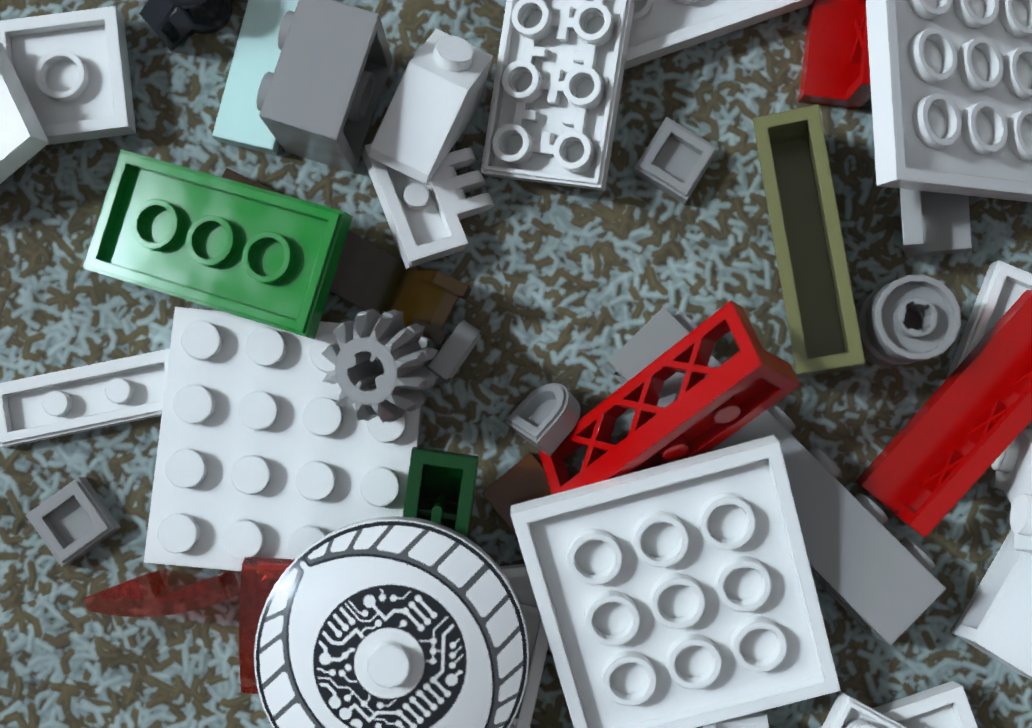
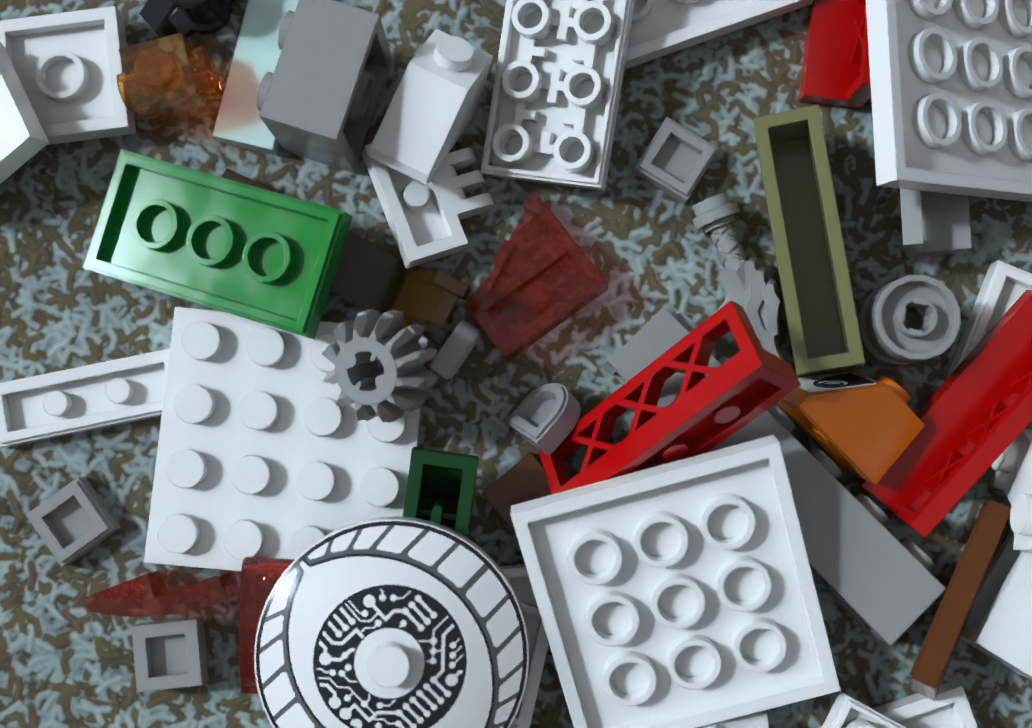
(169, 81): none -> clear orange brick
(170, 654): none -> light grey plate
(534, 283): none -> clear red wing
(741, 277): none -> light grey piece
(854, 420): none -> orange slope
(959, 599): none -> reddish brown tile

